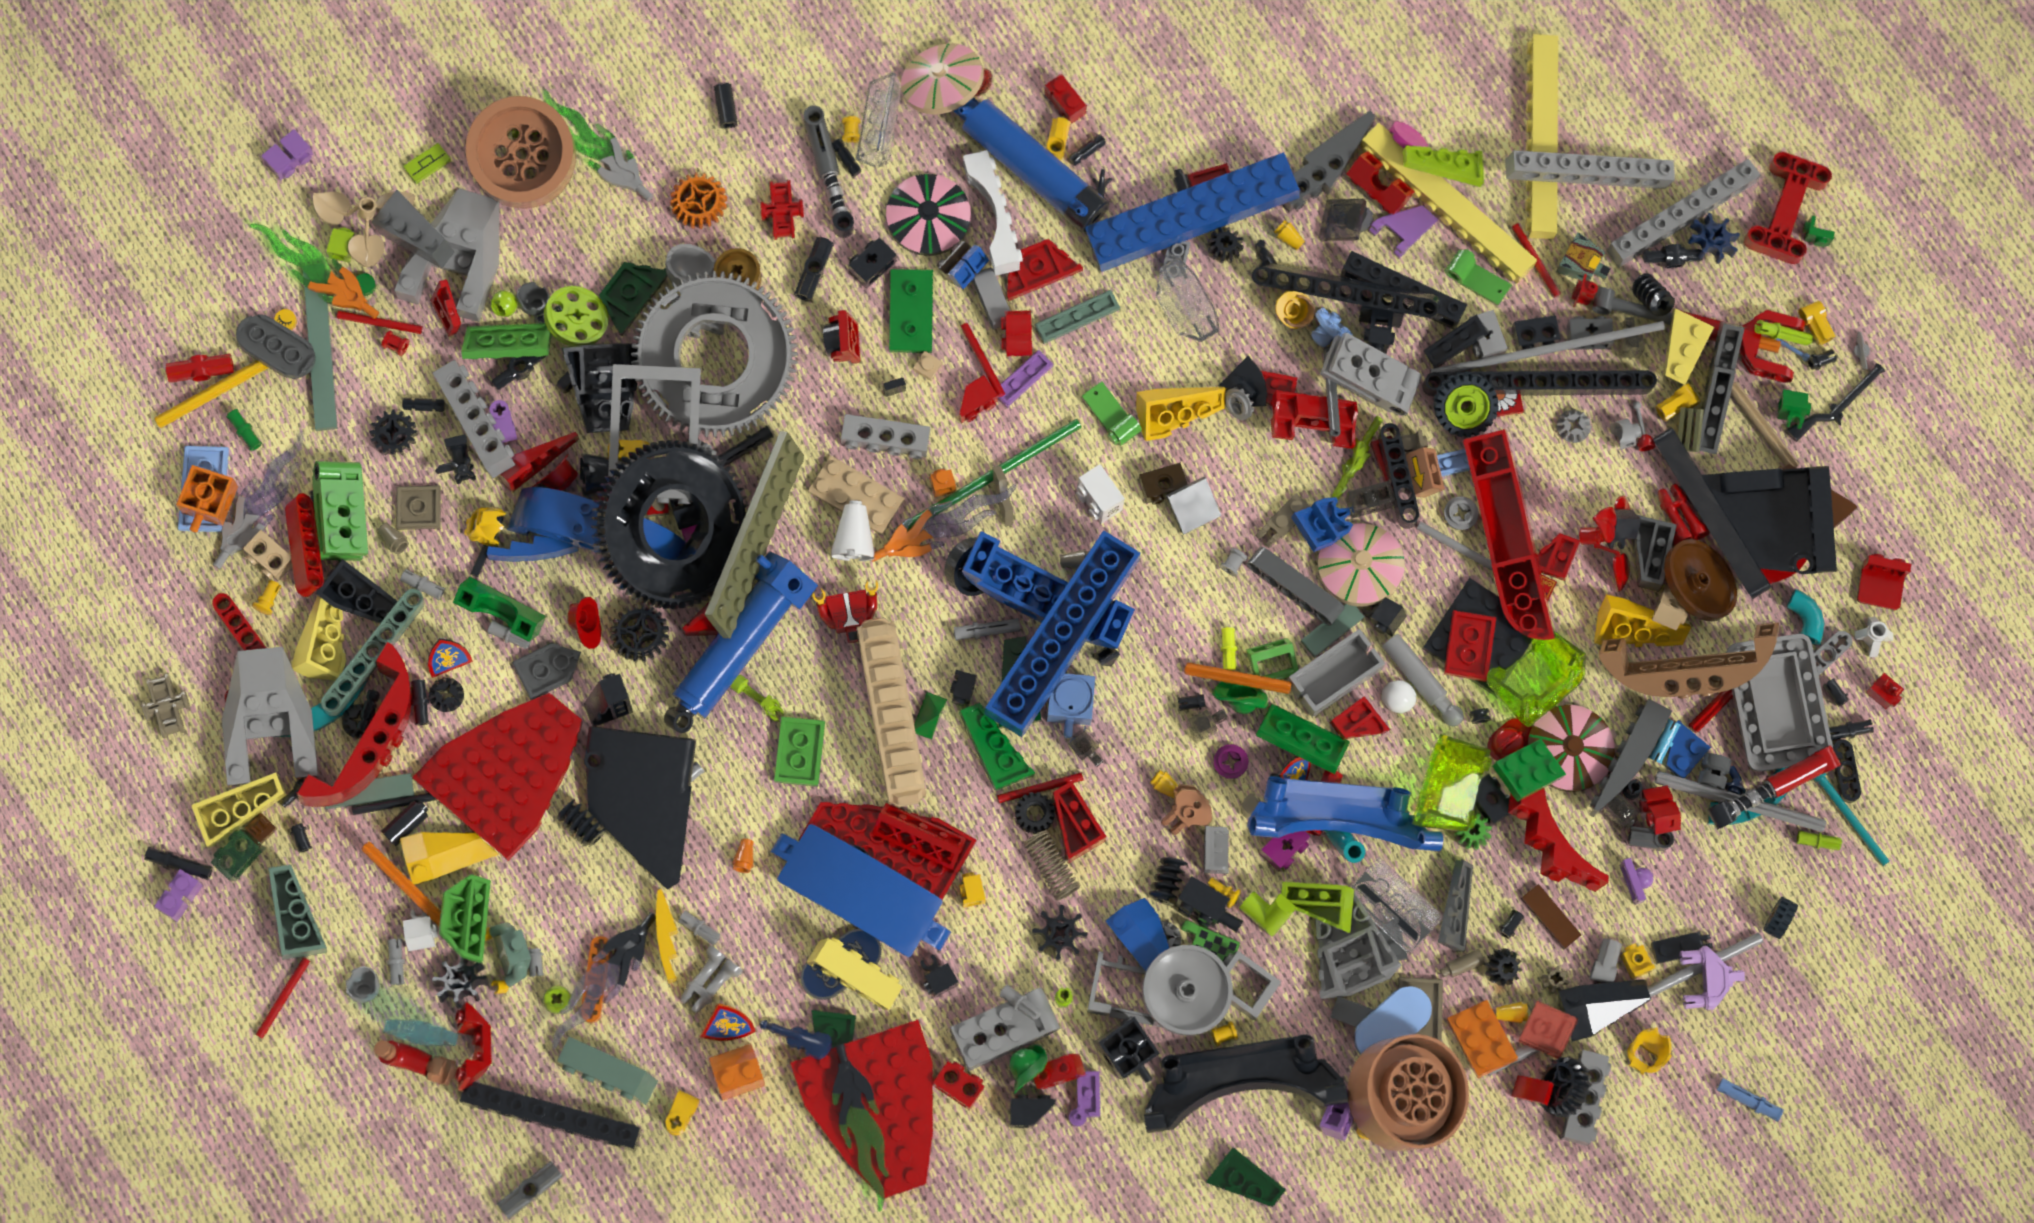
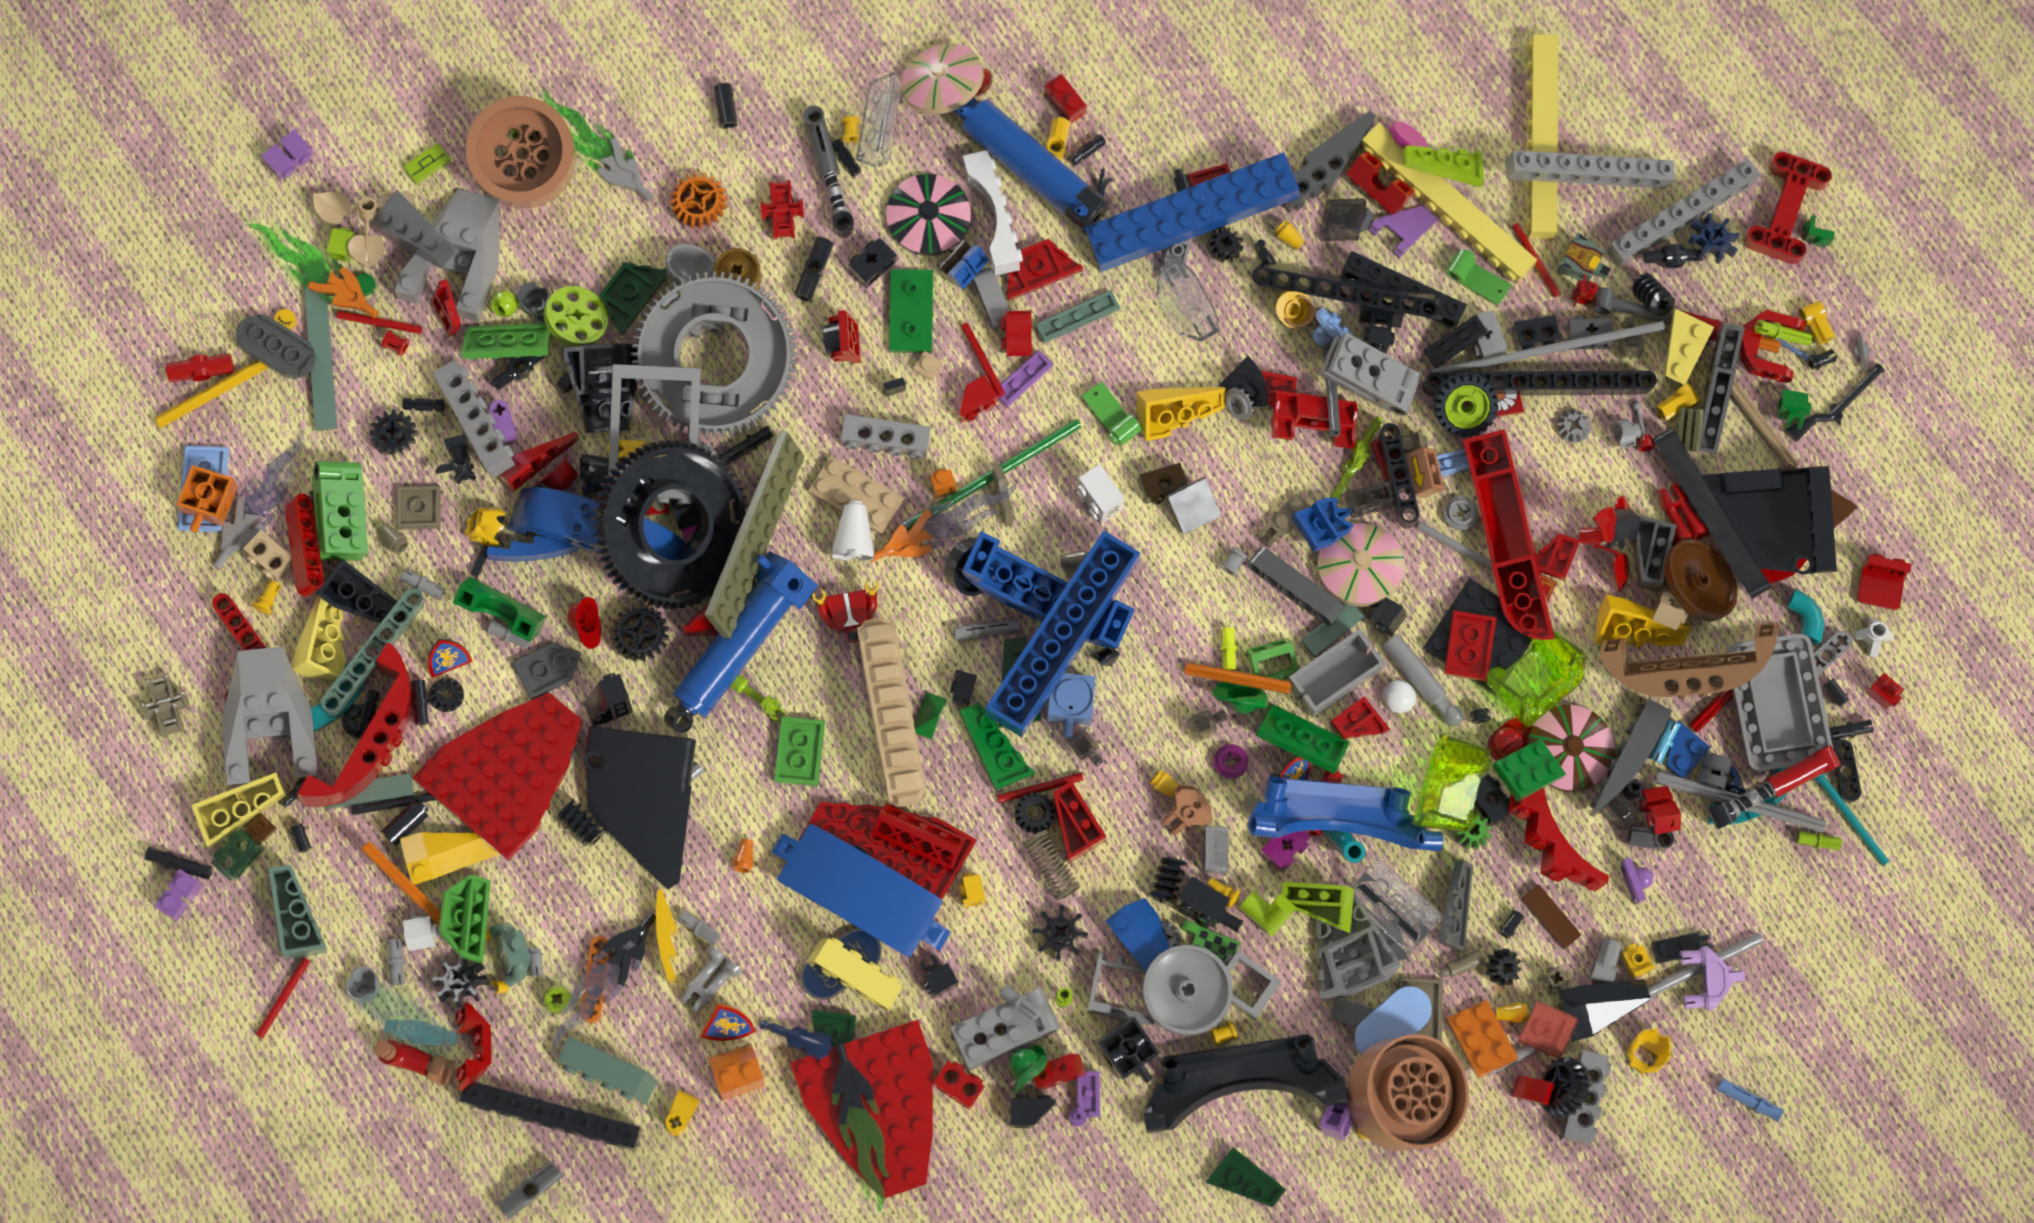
(244, 429): green pin -> none
(1194, 701): black pin -> none
(1780, 917): black wheel -> none

